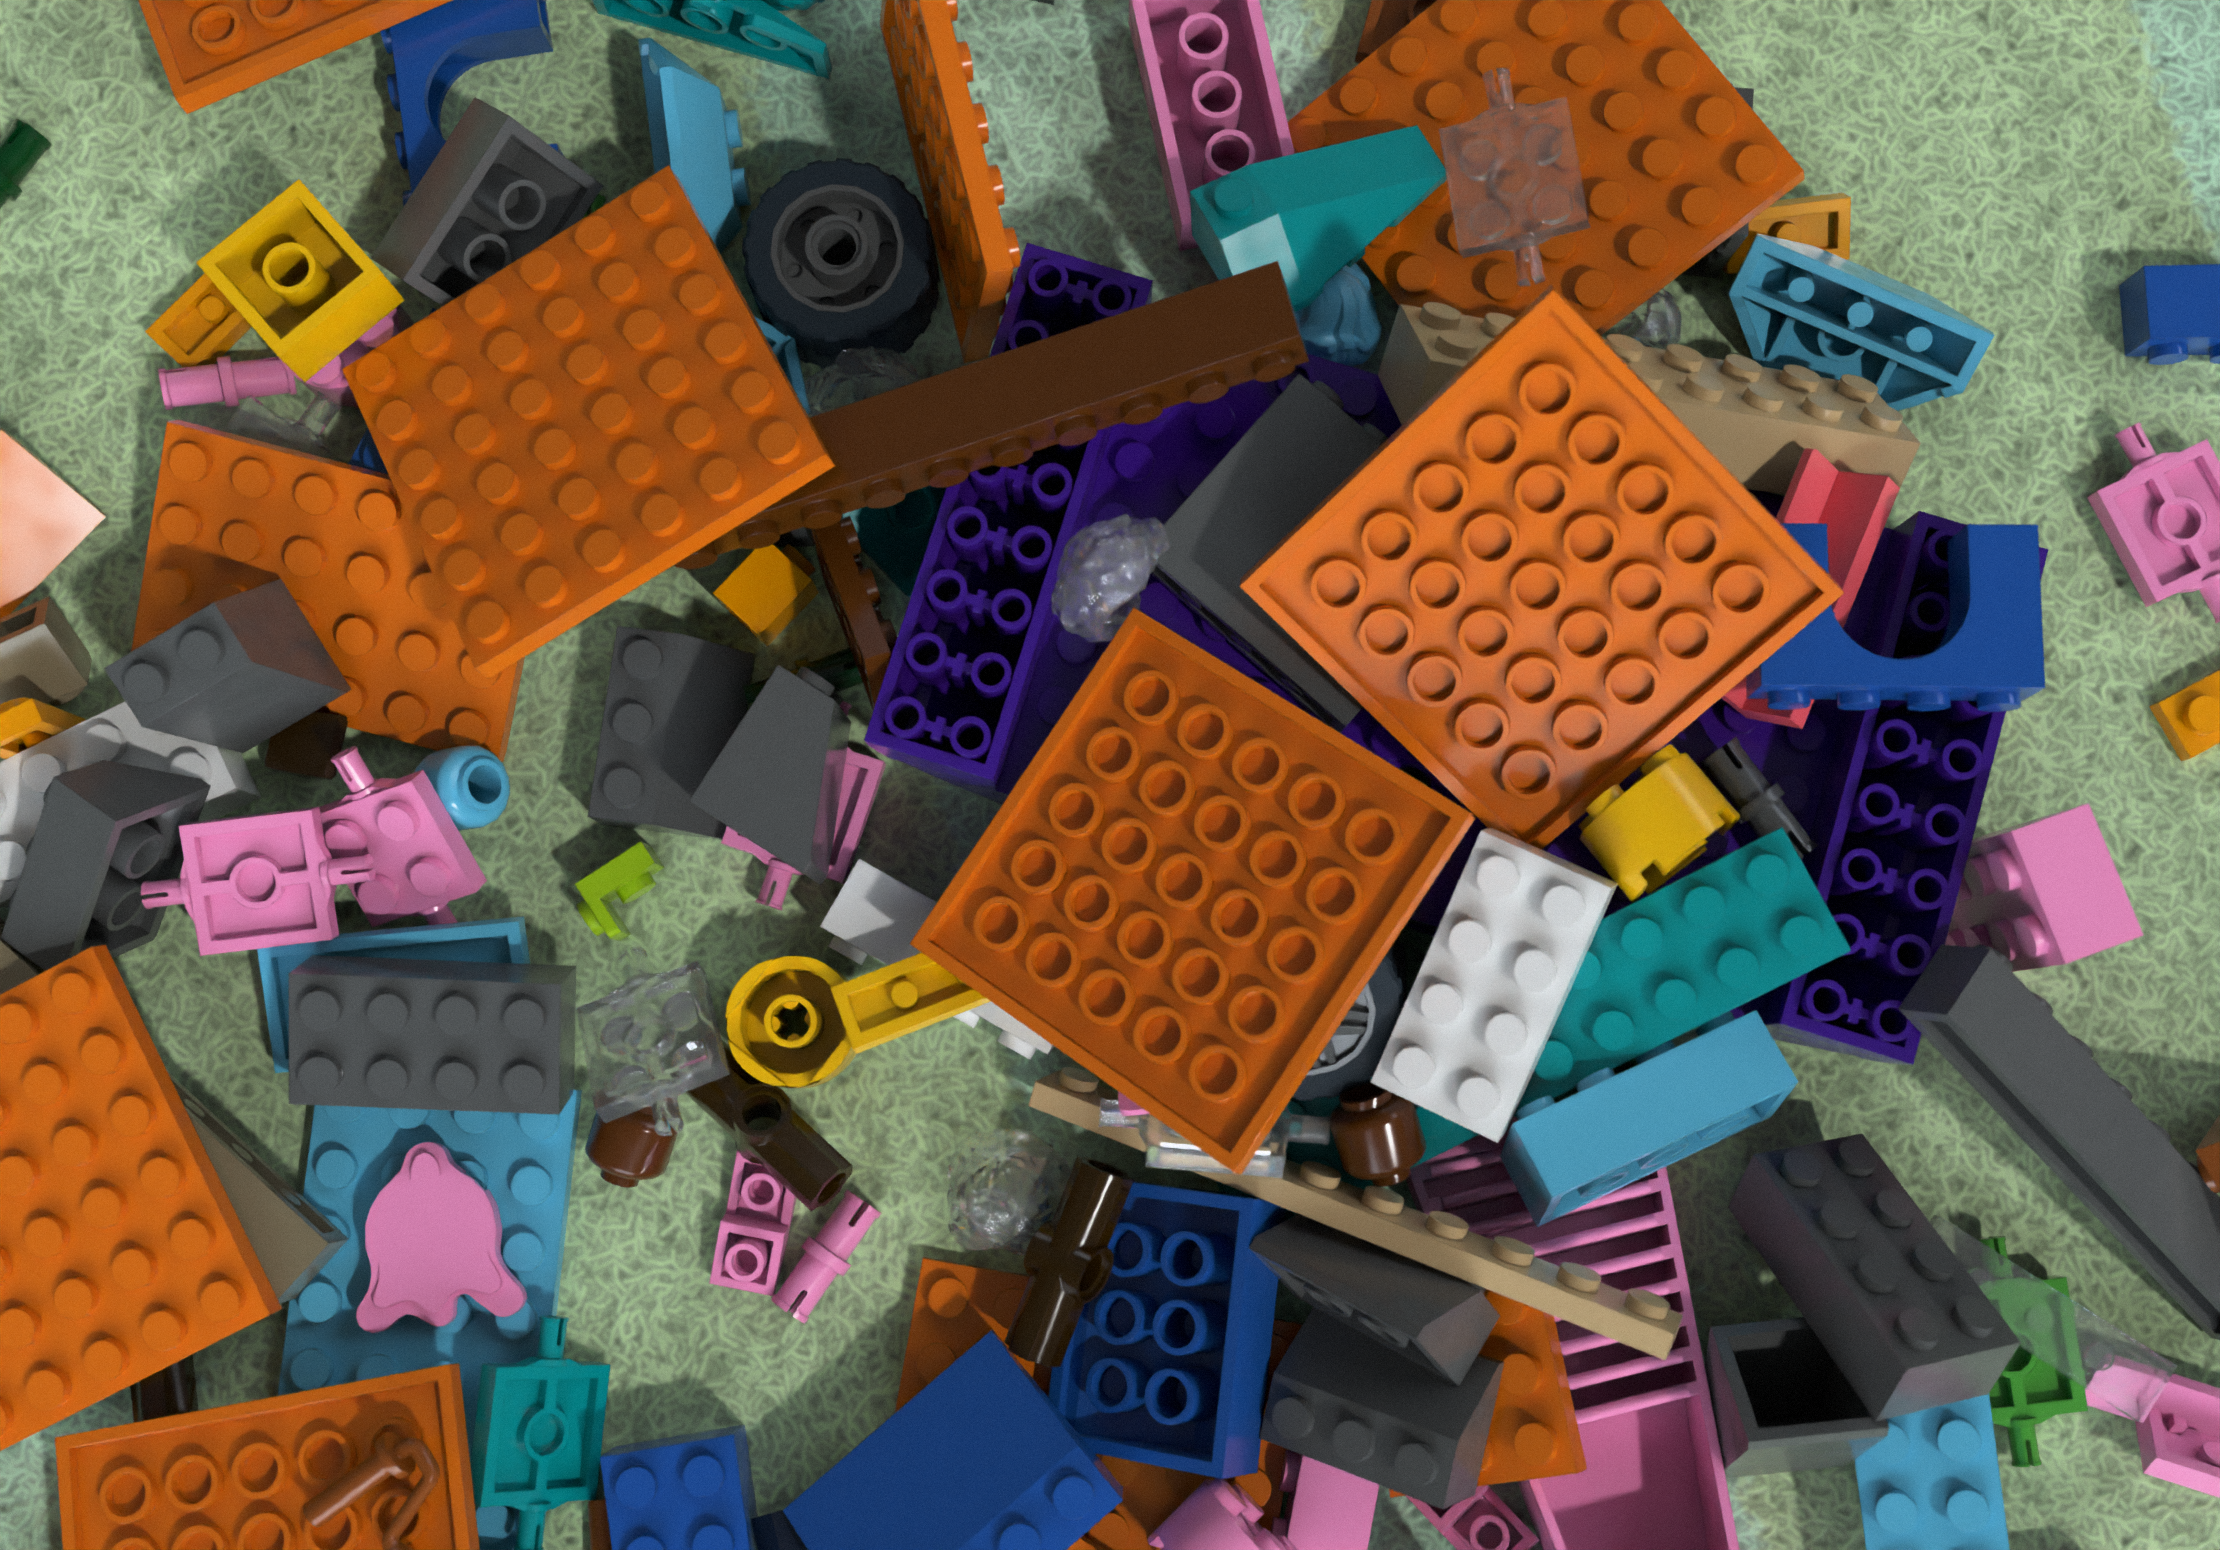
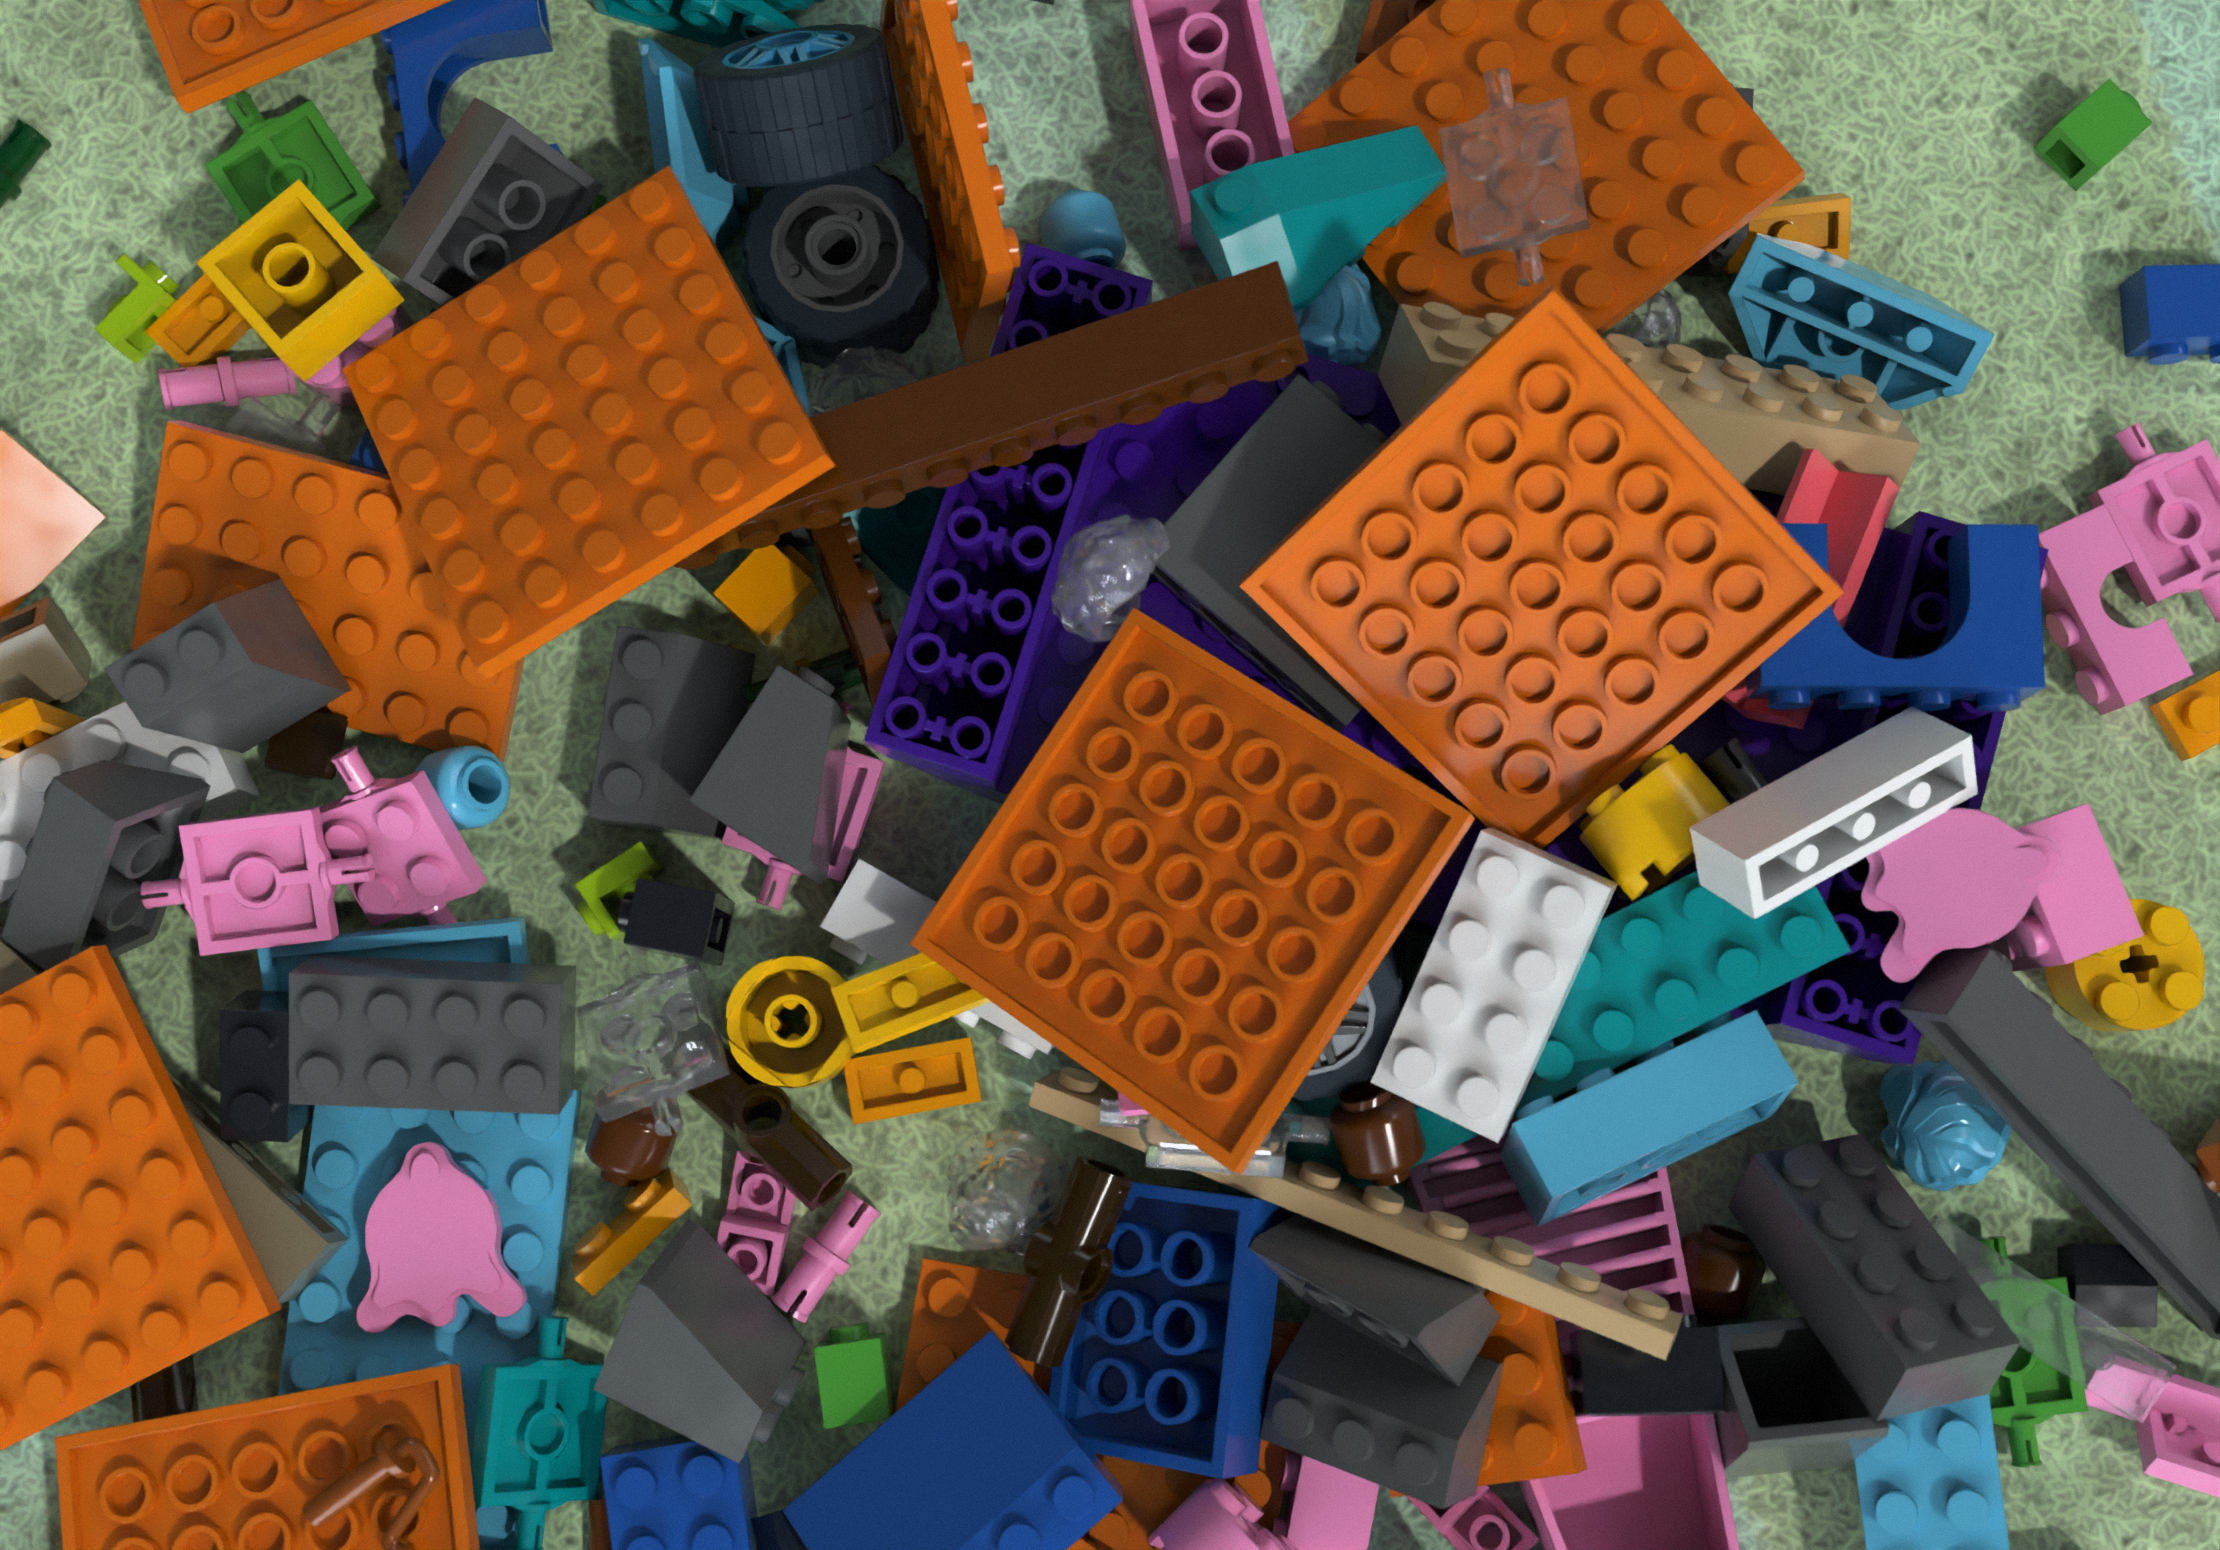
(135, 312): none -> lime bracket
(257, 1070): none -> black brick
(279, 153): none -> bright green plate
(611, 1247): none -> light orange plate
(676, 921): none -> black brick
(704, 1349): none -> dark grey slope
(799, 105): none -> black wheel
(854, 1376): none -> bright green brick
(912, 1080): none -> light orange plate
(1083, 227): none -> medium azure head
(1630, 1382): none -> black brick
(1722, 1273): none -> reddish brown head
(1834, 811): none -> white brick
(1939, 1126): none -> medium azure hair
(1955, 885): none -> bright pink tile
(2093, 134): none -> bright green brick
(2109, 1283): none -> black piece
(2112, 660): none -> bright pink arch
(2160, 979): none -> yellow brick

